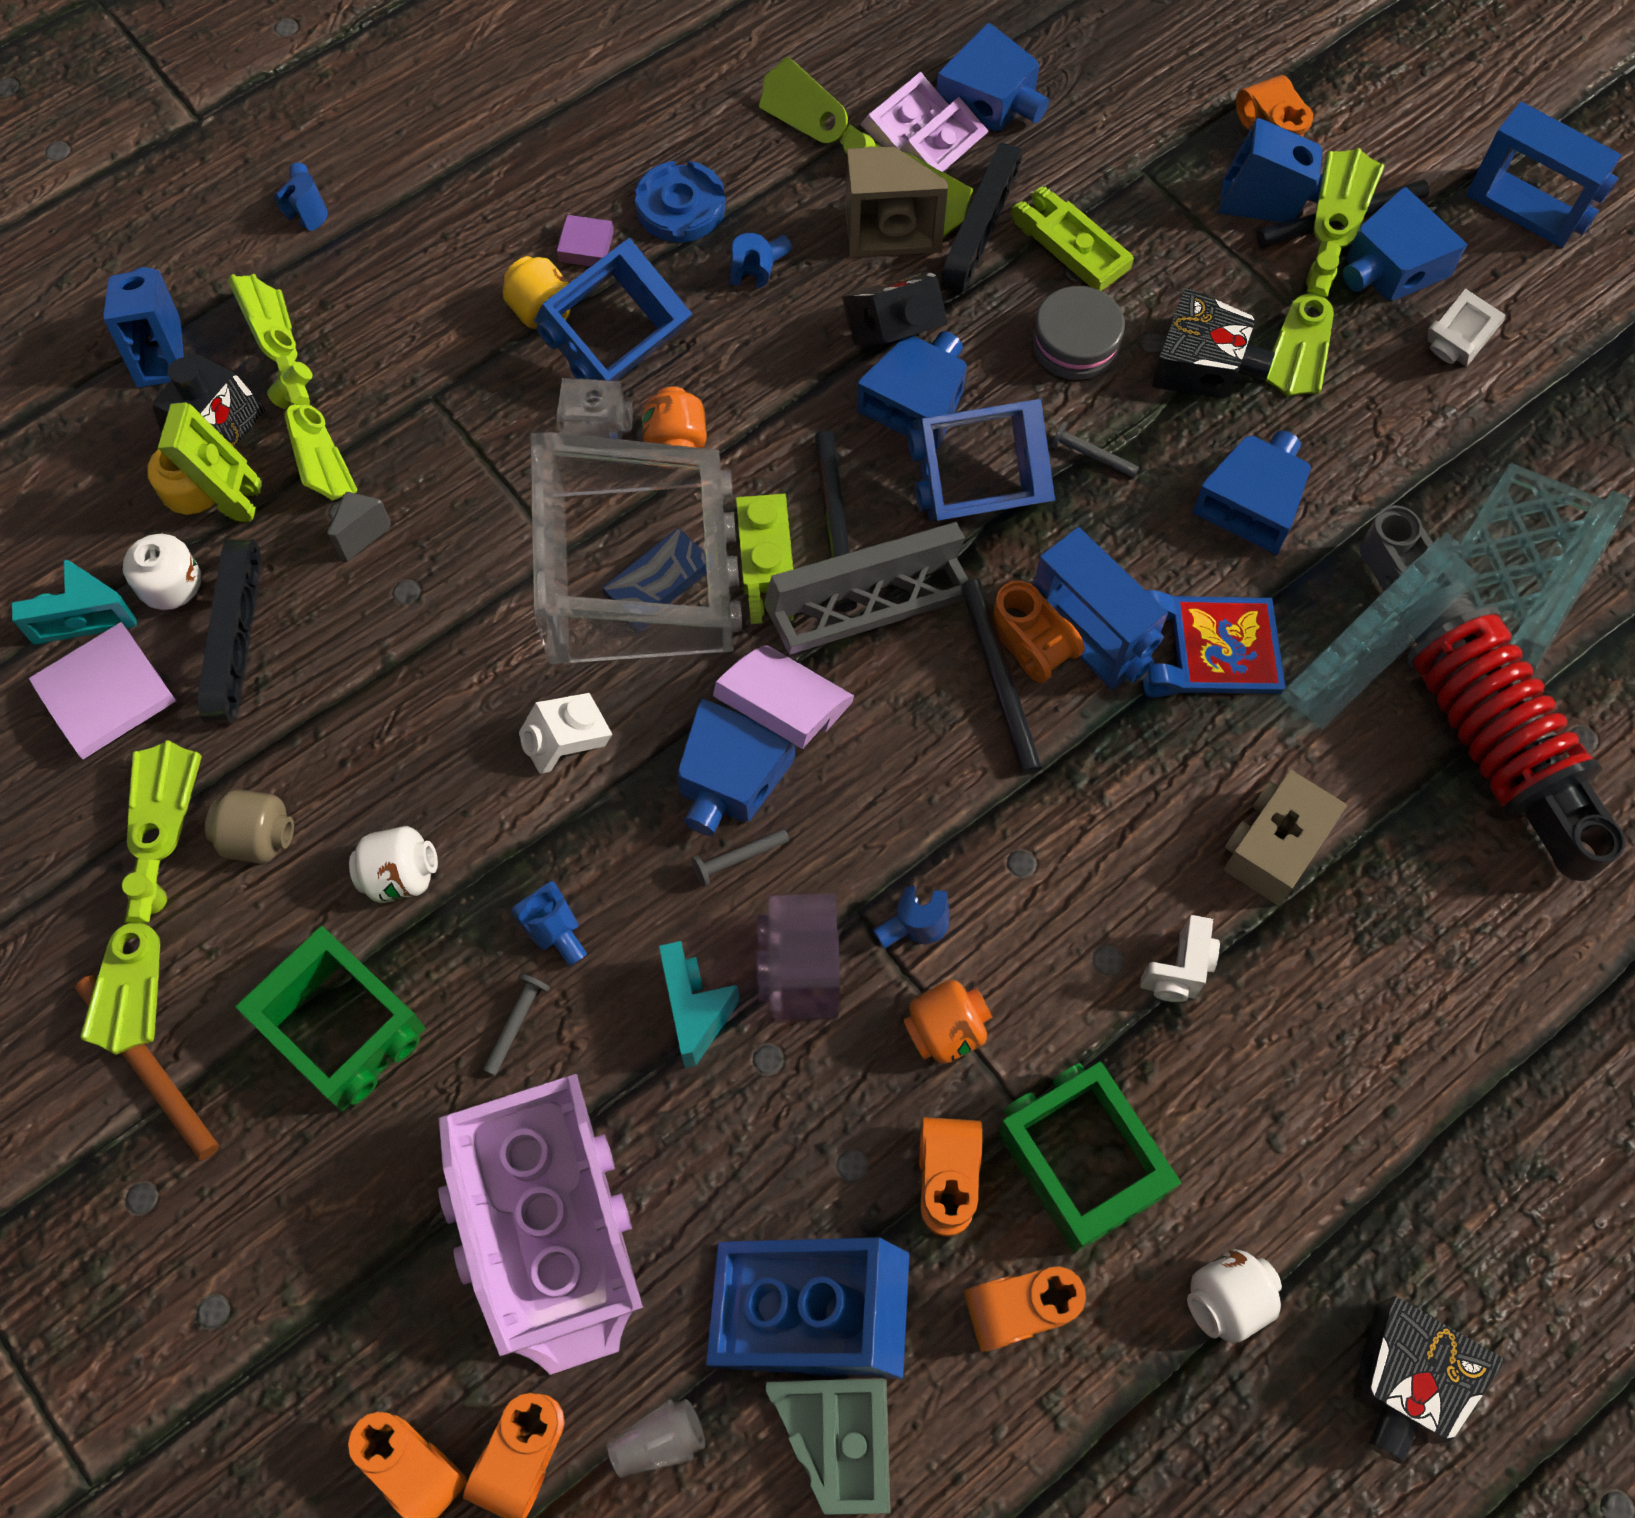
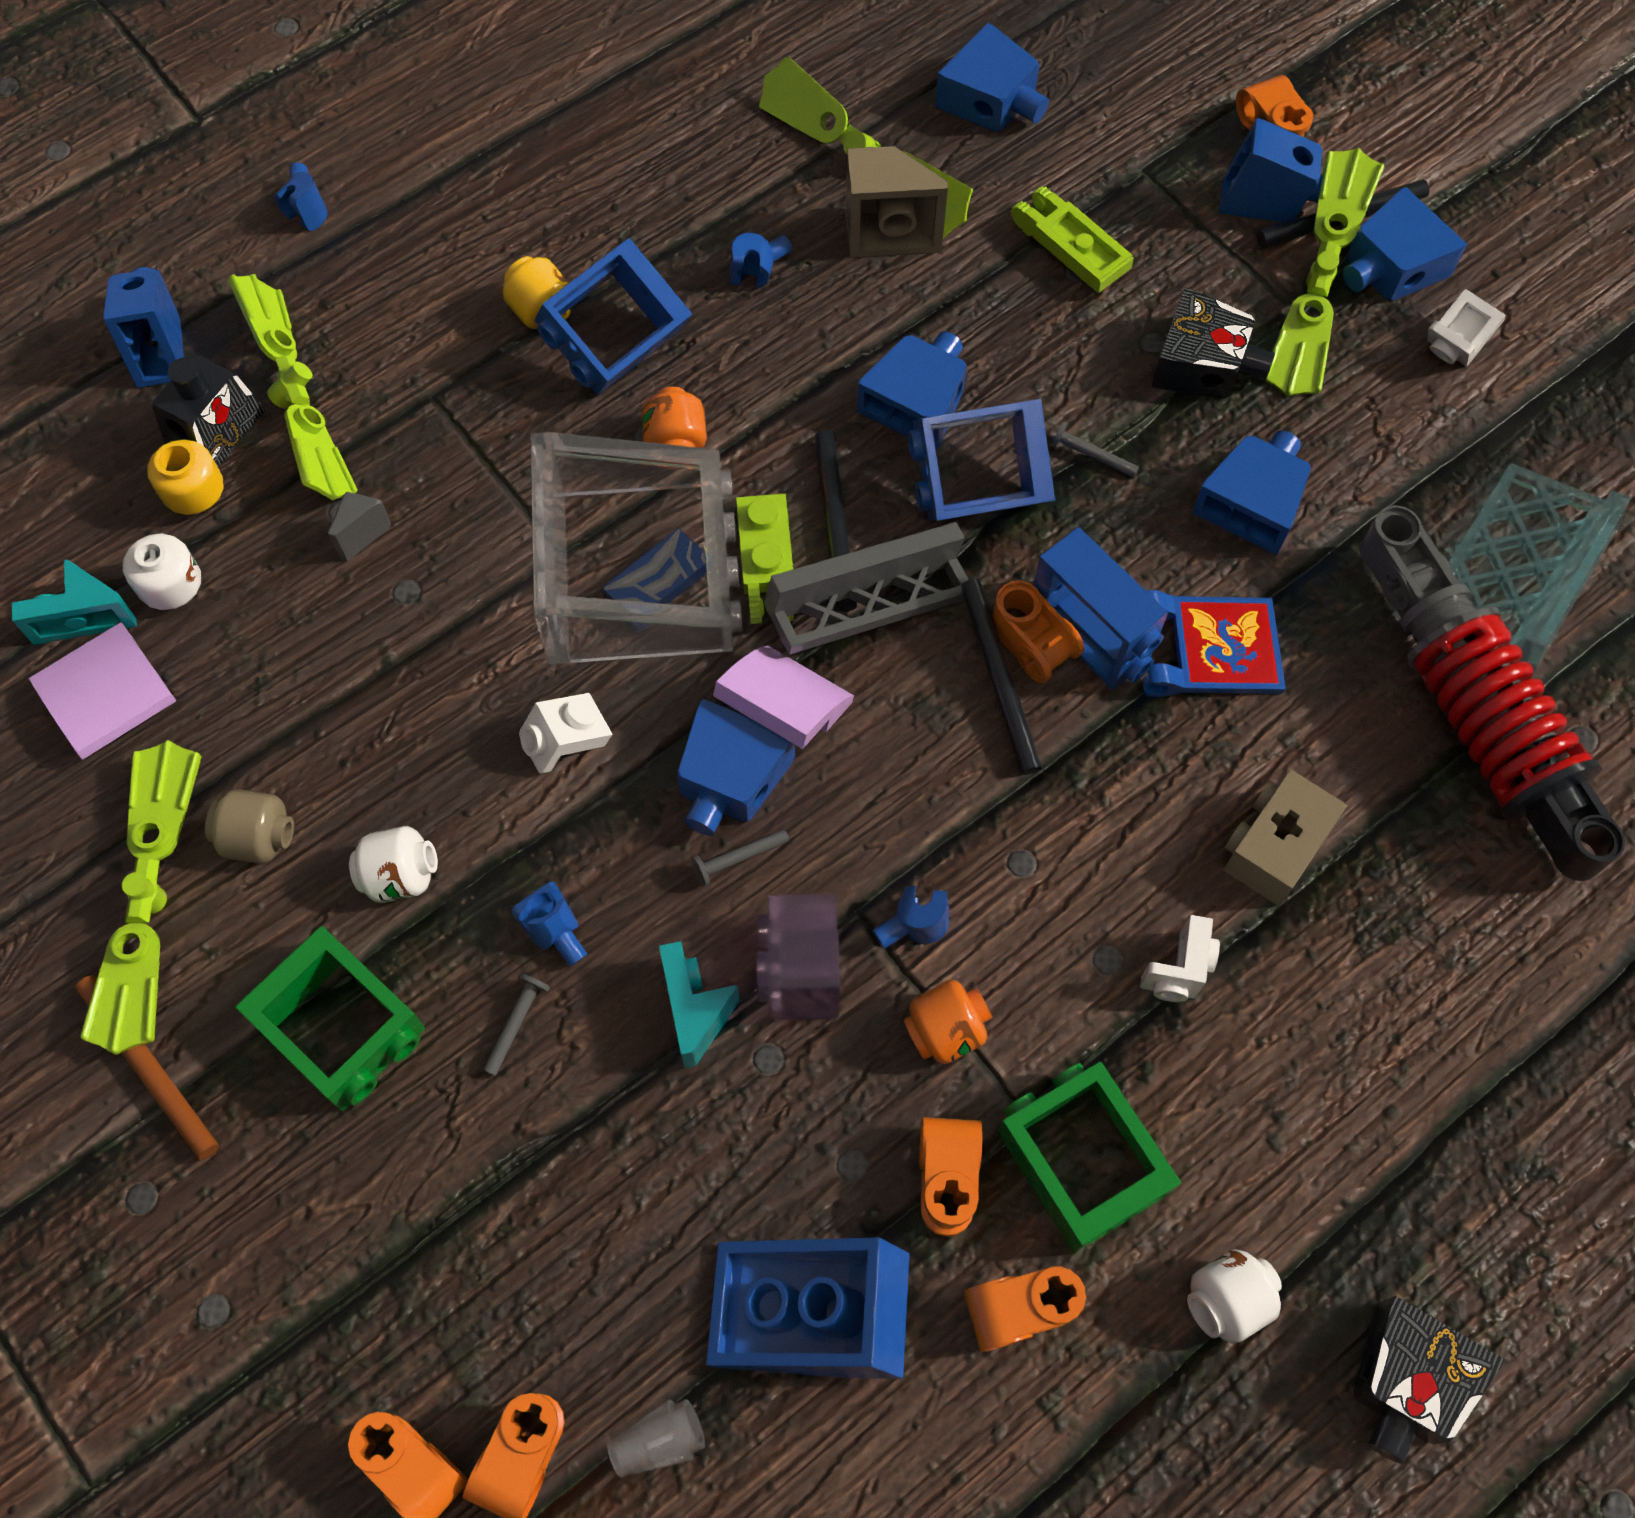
(209, 461): lime hinge -> none
(229, 631): black beam -> none
(539, 1225): lavender slope -> none
(584, 240): medium lavender tile -> none
(593, 408): clear brick -> none
(680, 201): blue tile -> none
(840, 1440): sand green wing -> none
(898, 307): black torso -> none
(925, 124): lavender slope -> none
(981, 217): black beam -> none
(1078, 332): dark grey head -> none
(1381, 632): clear light blue fence -> none
(1558, 149): blue window -> none

